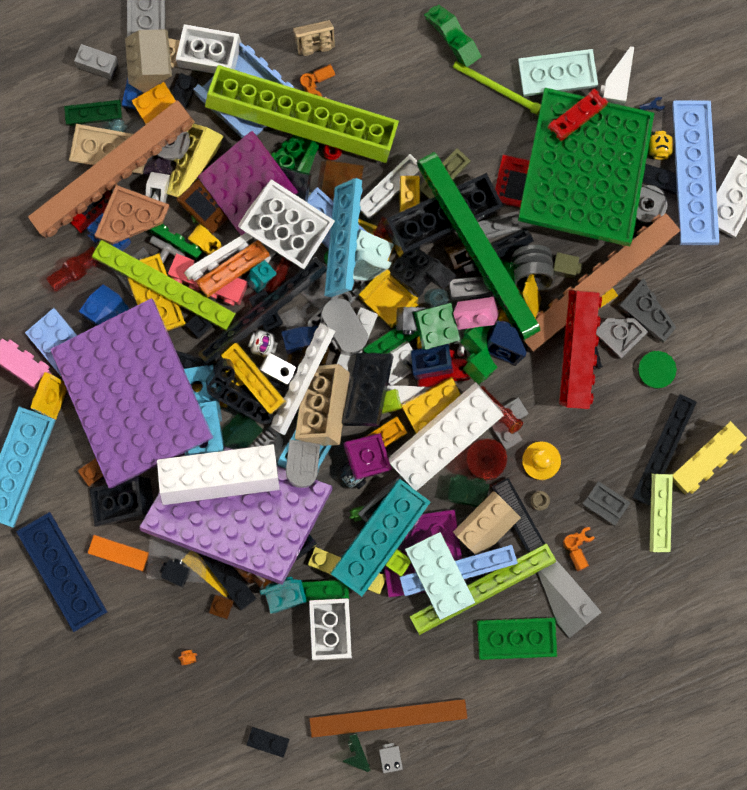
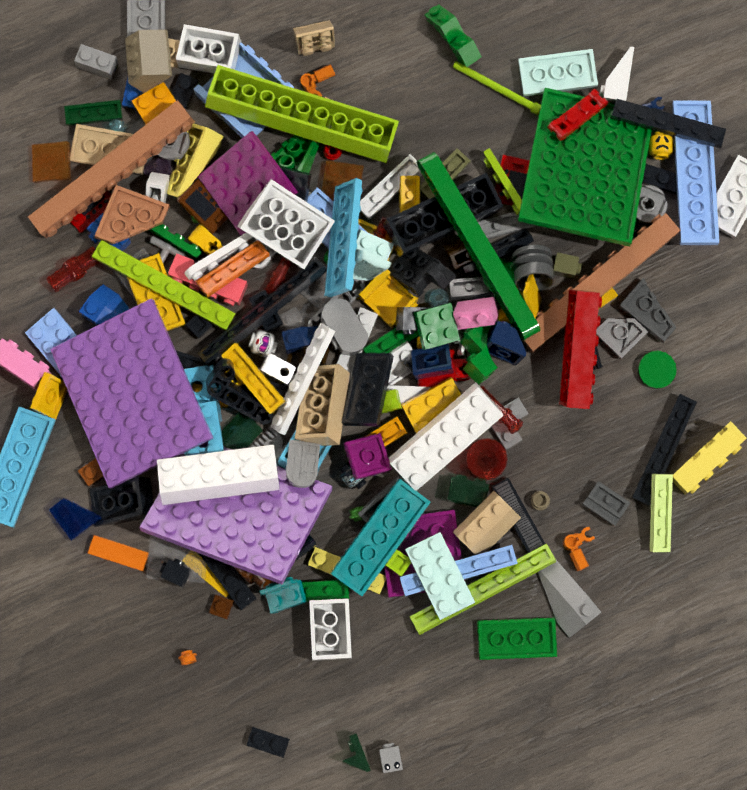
(51, 161): none -> clear orange tile
(62, 572): dark blue plate -> none
(73, 517): none -> clear blue wing
(260, 276): teal bracket -> none
(388, 718): dark orange tile -> none
(500, 177): none -> lime plate
(541, 460): yellow plate -> none
(668, 123): none -> black plate

